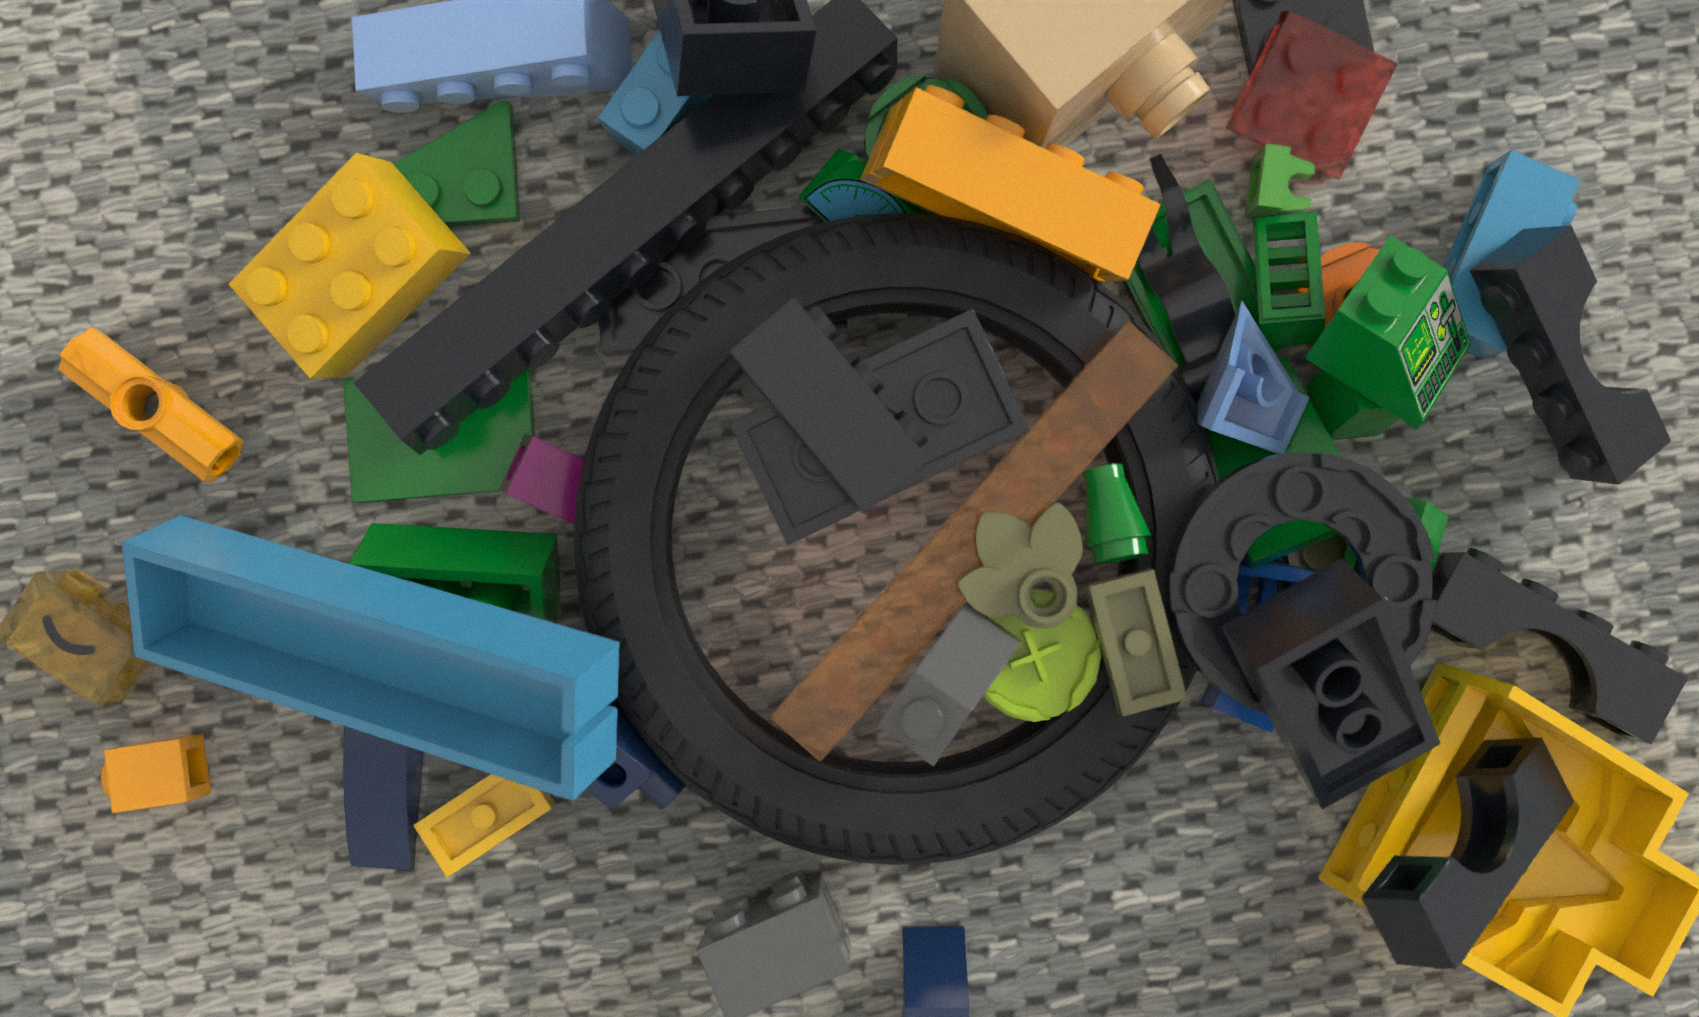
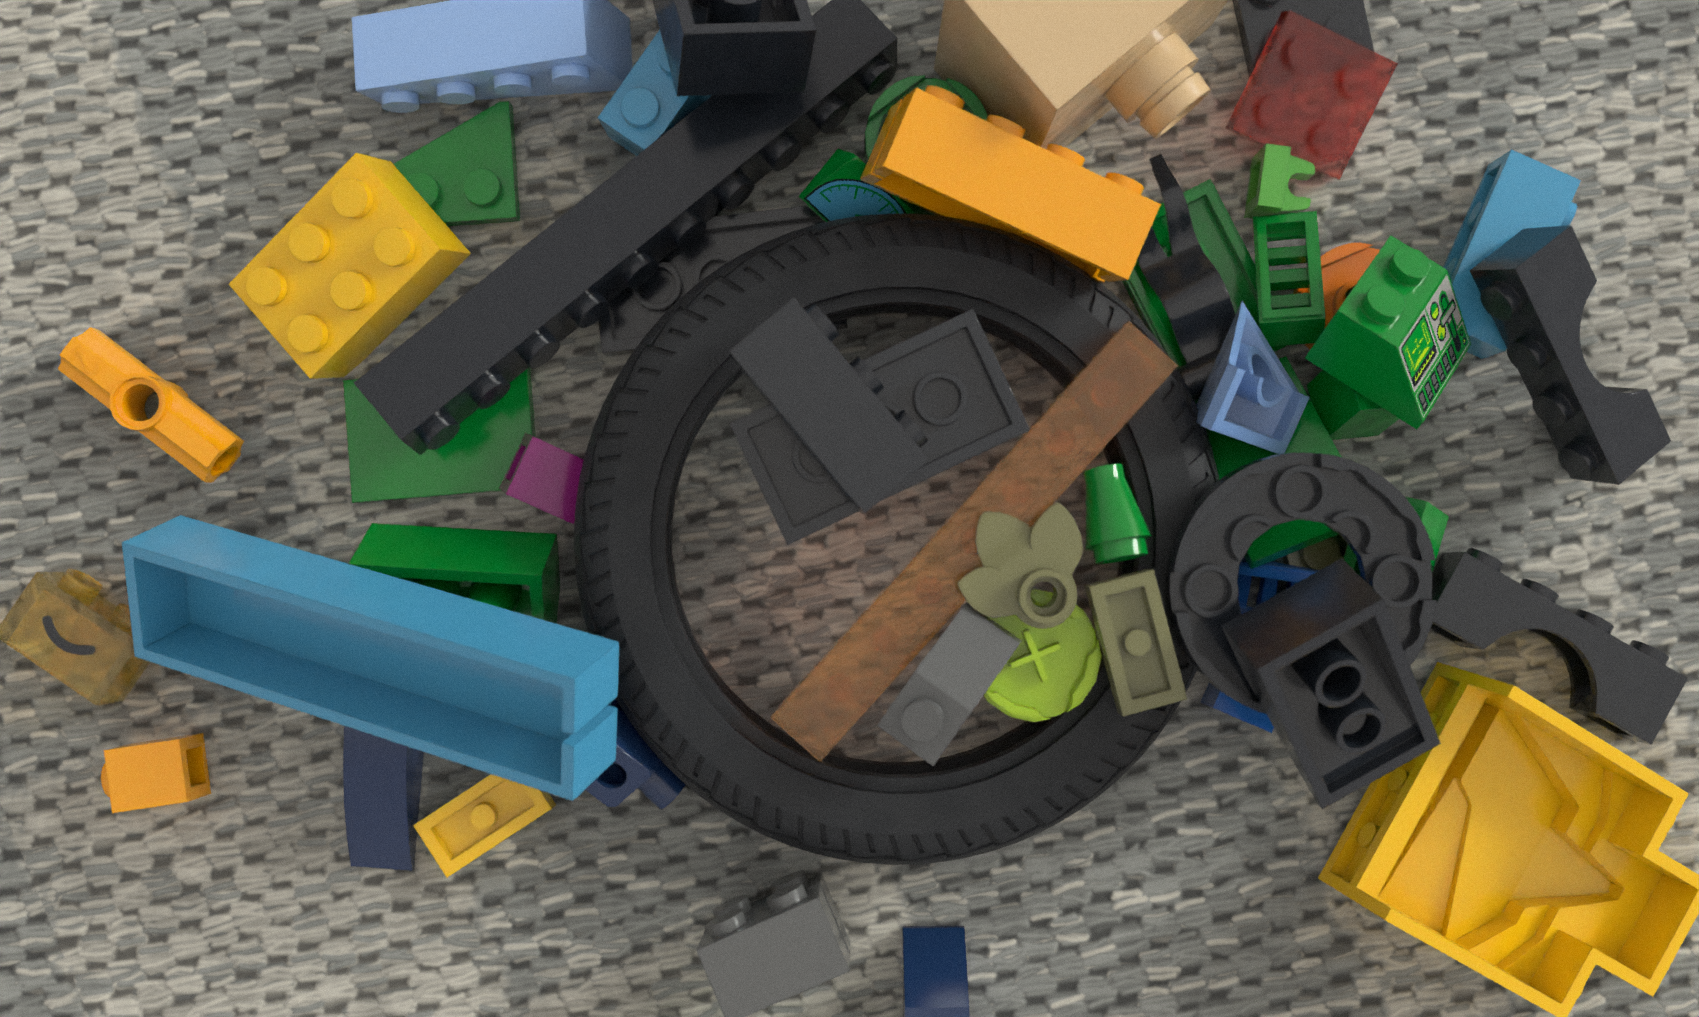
(1439, 906): black arch -> none

